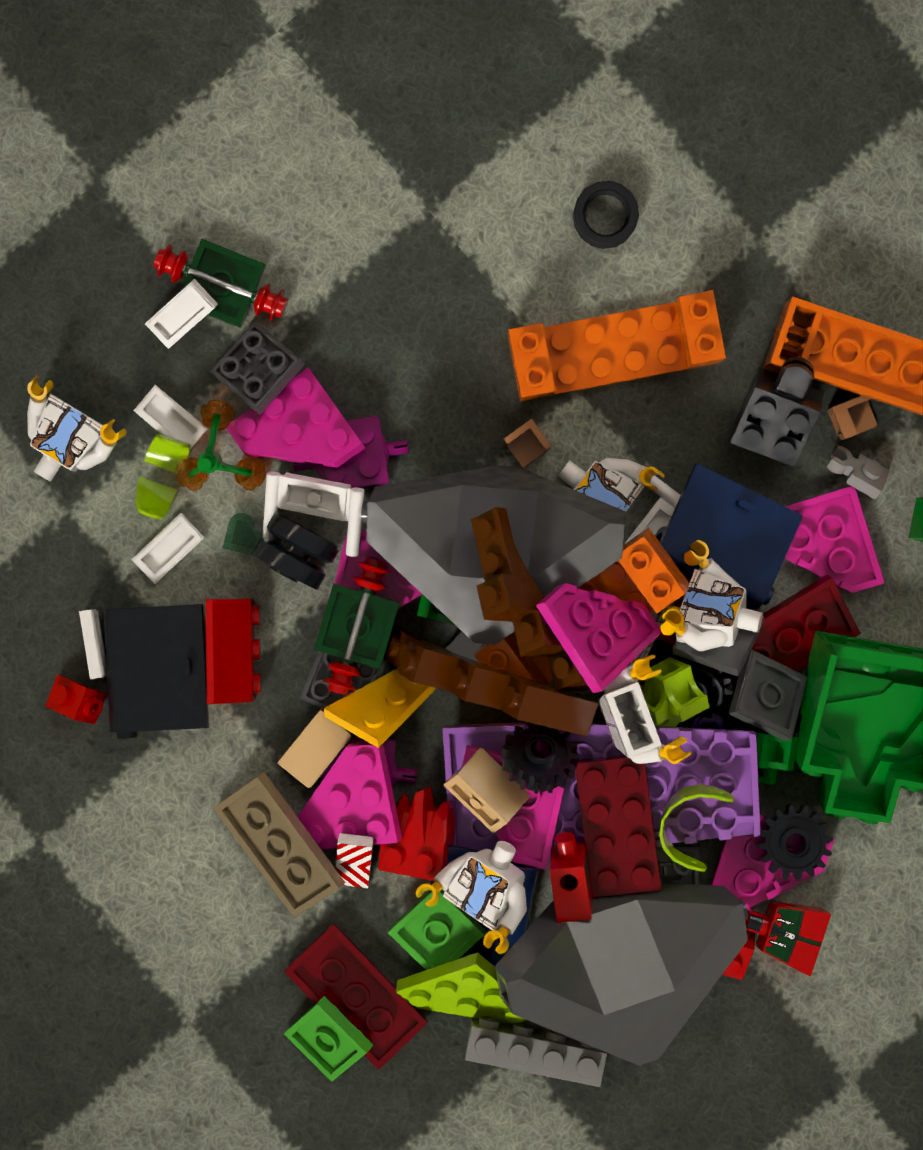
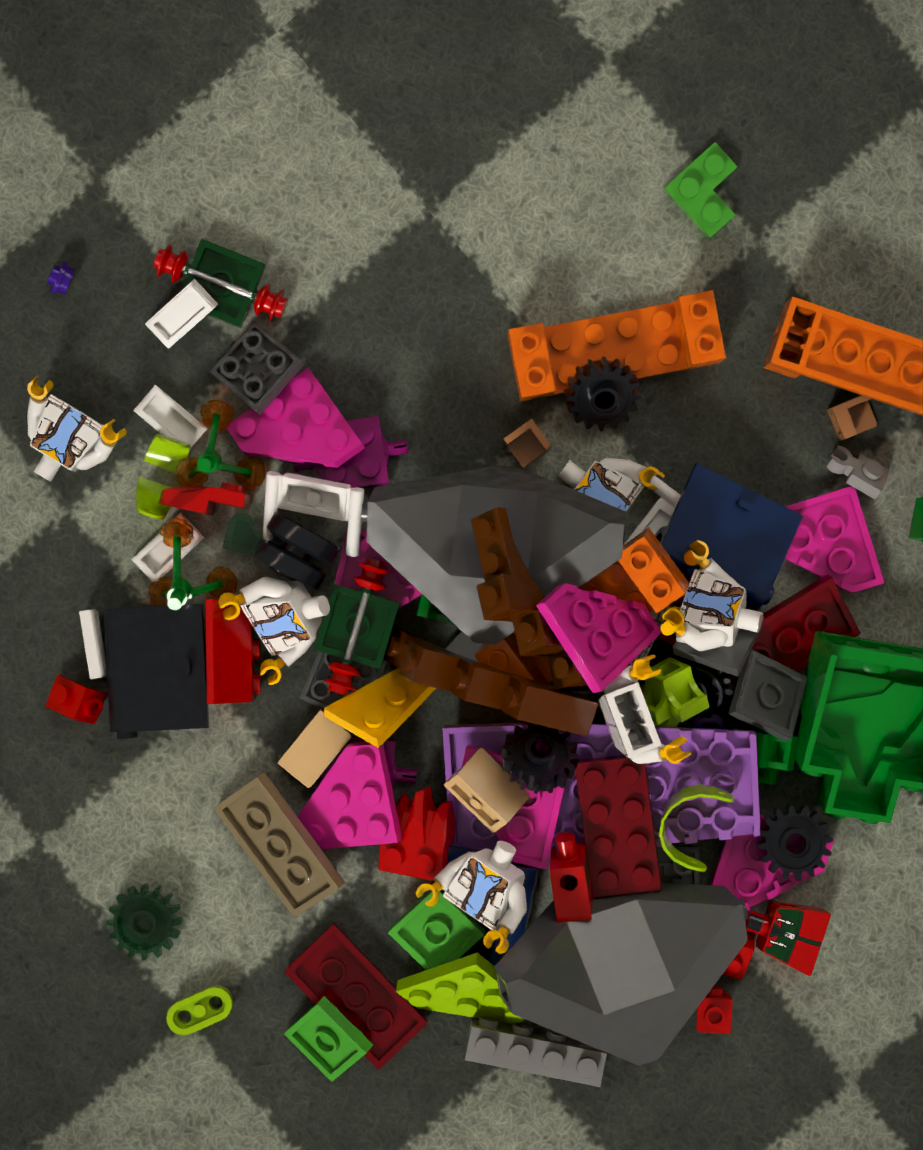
(60, 278): none -> dark purple plate
(131, 934): none -> clear green gear
(178, 590): none -> plant
(200, 1009): none -> lime plate
(203, 499): none -> red plate
(281, 616): none -> torso
(354, 859): white tile -> none
(606, 408): none -> black gear
(612, 189): black tyre -> none
(695, 190): none -> bright green plate
(715, 1012): none -> red bracket
(779, 412): black brick -> none

